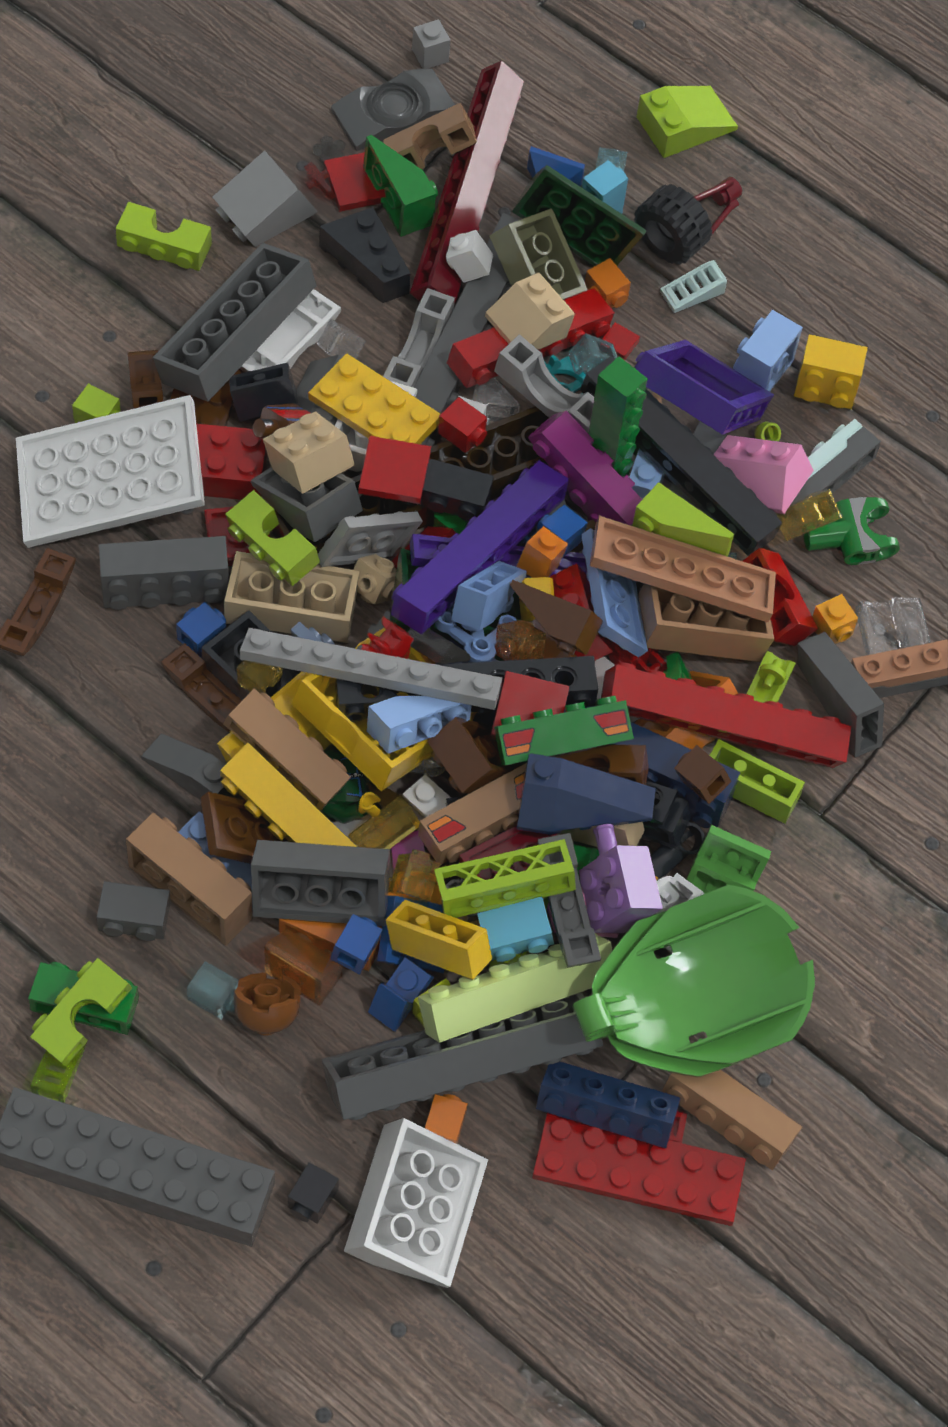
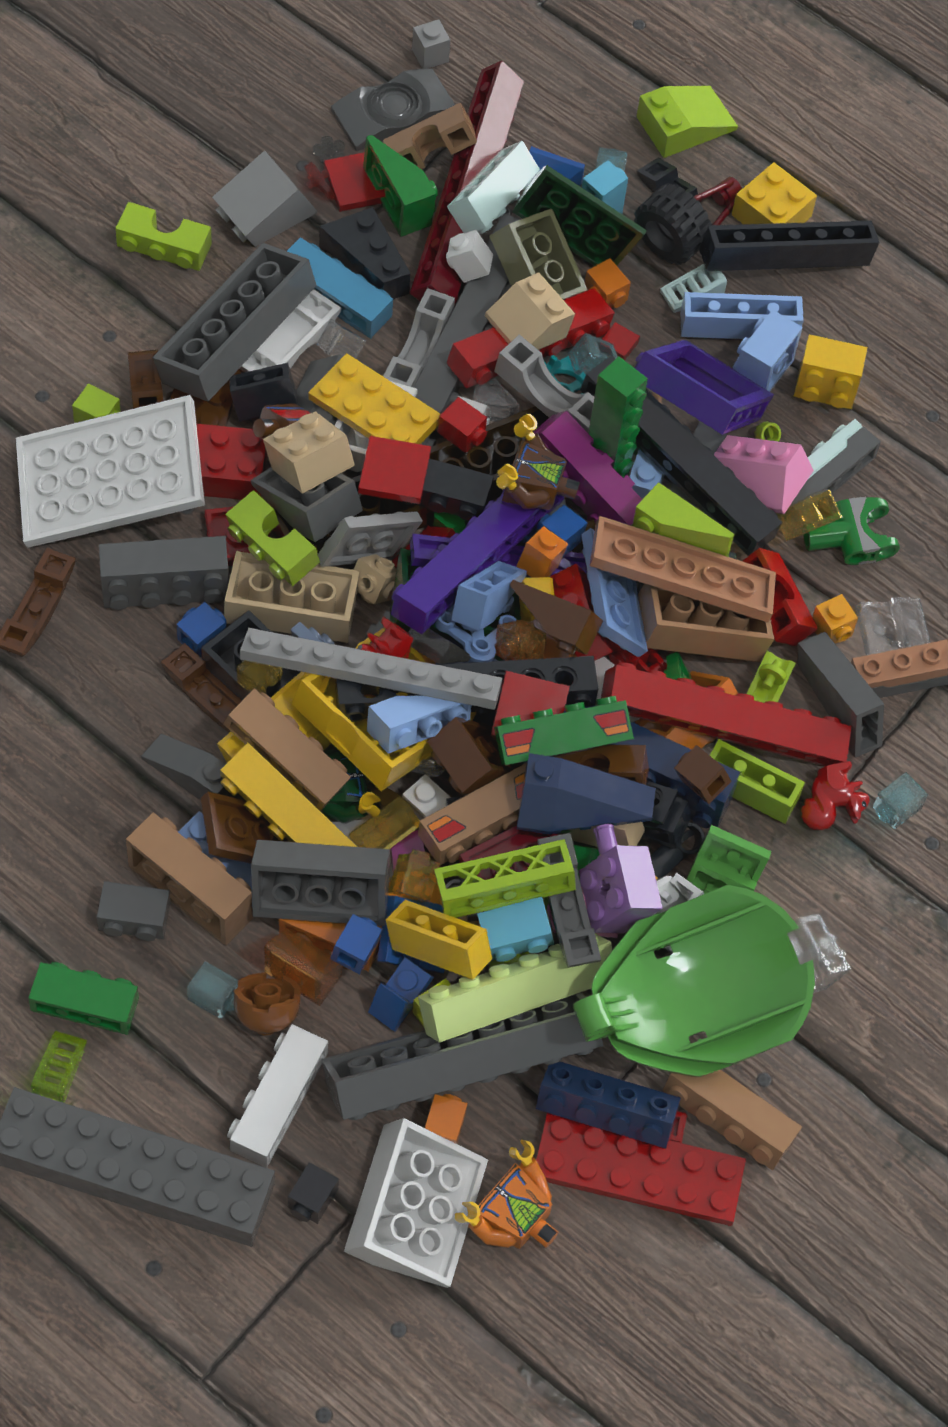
(97, 986): lime arch -> none
(278, 1095): none -> white brick
(360, 302): none -> dark azure brick
(494, 189): none -> light aqua brick
(514, 1206): none -> torso
(535, 473): none -> torso
(661, 173): none -> black slope
(733, 314): none -> light blue brick
(774, 199): none -> yellow brick
(788, 245): none -> black brick
(816, 943): none -> clear brick
(830, 791): none -> red animal
(899, 801): none -> clear light blue brick

